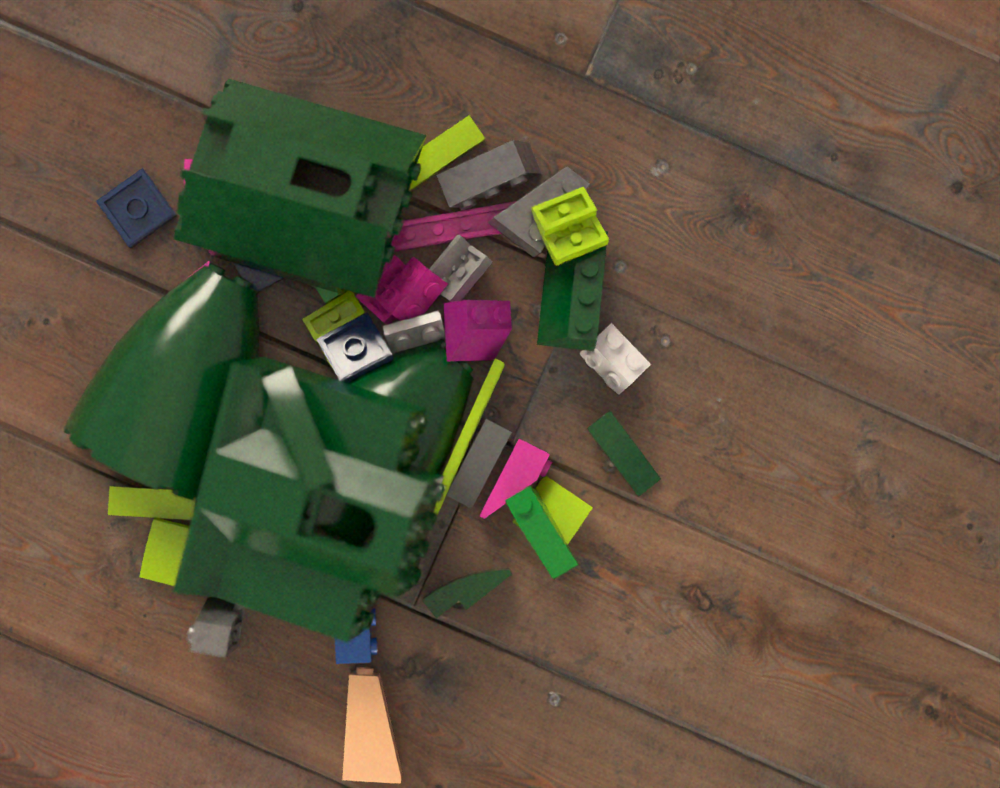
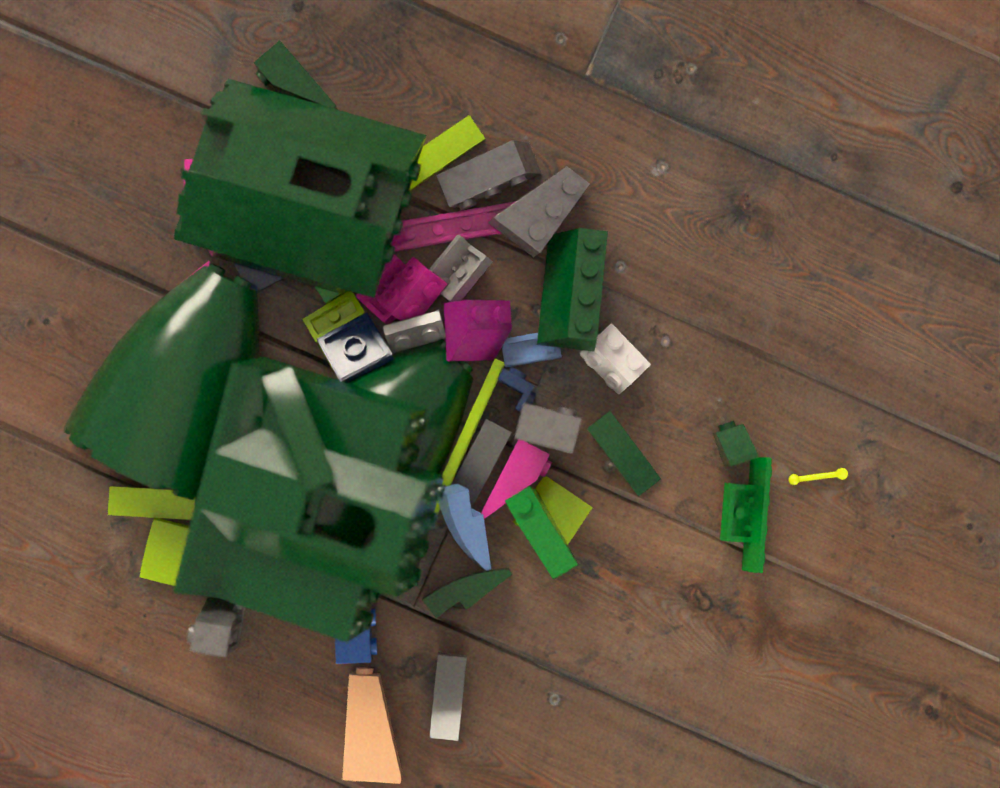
(136, 208): dark blue tile -> none
(288, 76): none -> dark green slope
(448, 696): none -> dark grey slope
(465, 524): none -> medium blue slope
(516, 380): none -> dark blue bracket
(524, 350): none -> medium blue tile
(549, 428): none -> flat silver wedge
(569, 225): lime slope -> none
(734, 444): none -> dark green slope
(746, 514): none -> green bracket
(840, 473): none -> neon yellow hinge

